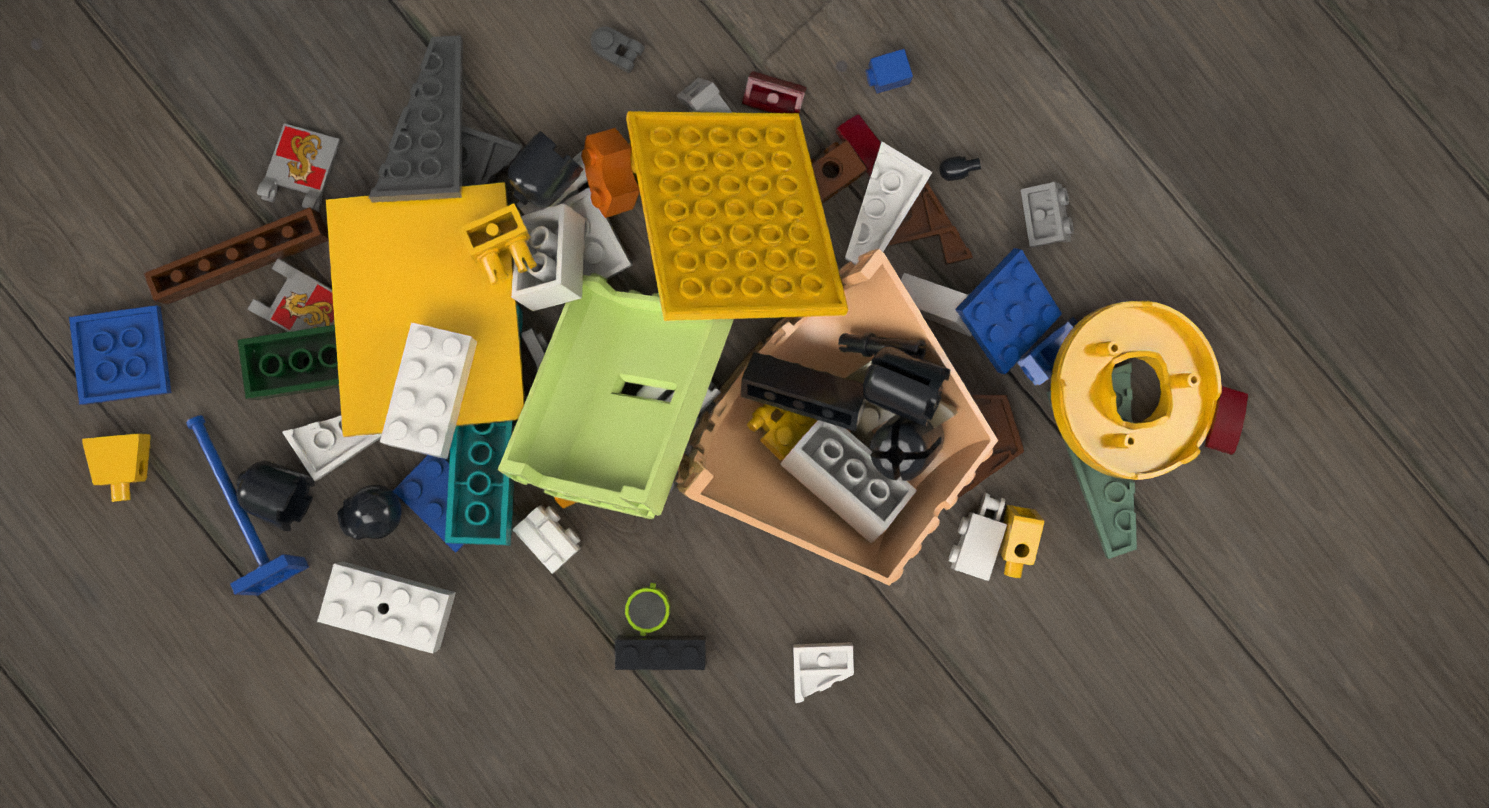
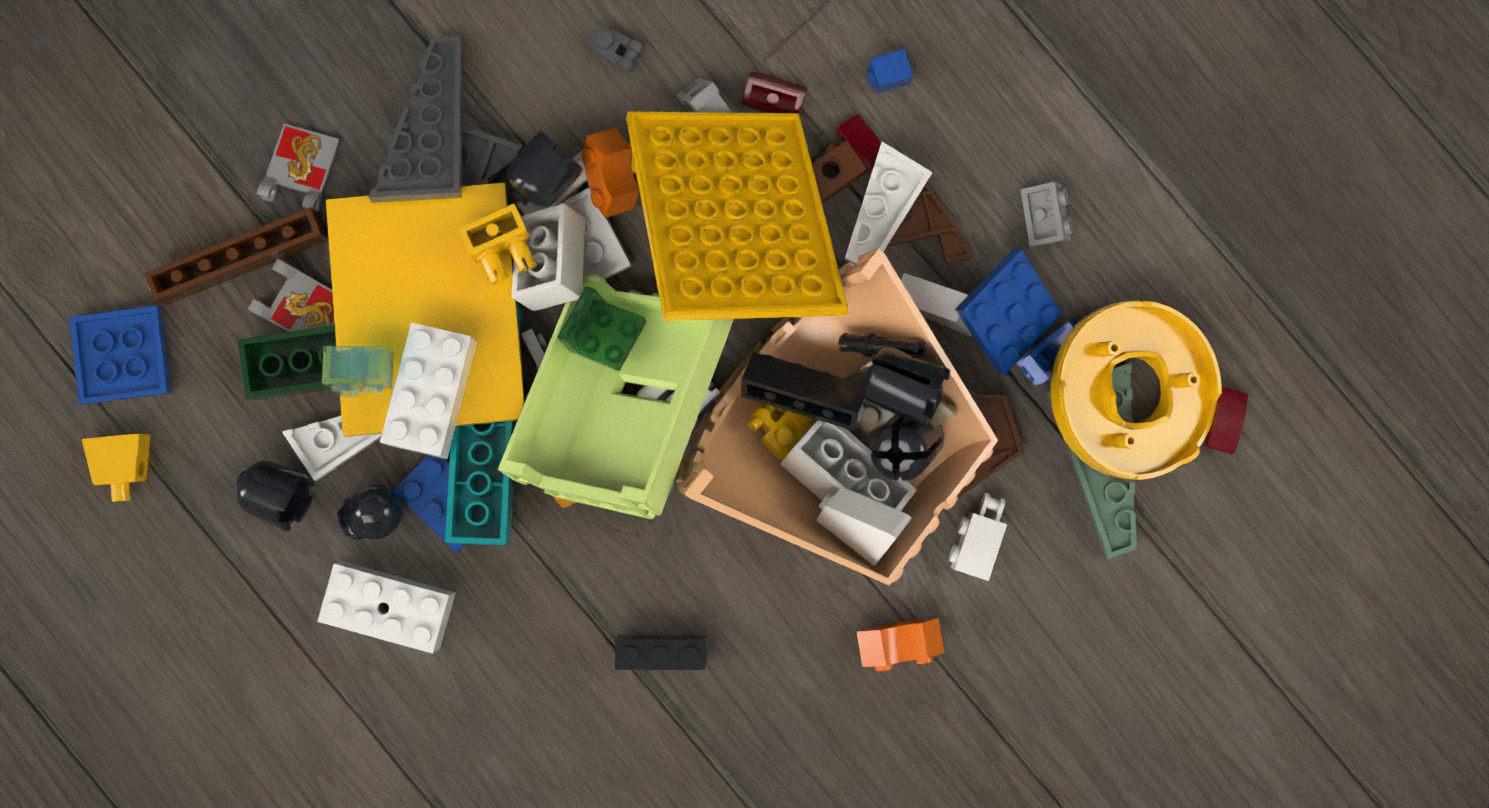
(269, 572): blue tile -> none
(357, 369): none -> clear light blue brick
(548, 538): white brick -> none
(601, 330): none -> clear green bracket
(647, 609): pearl dark grey piece -> none
(820, 666): white wing -> none
(862, 522): none -> white slope
(900, 643): none -> orange brick
(958, 168): black cylinder -> none
(1022, 528): yellow torso -> none

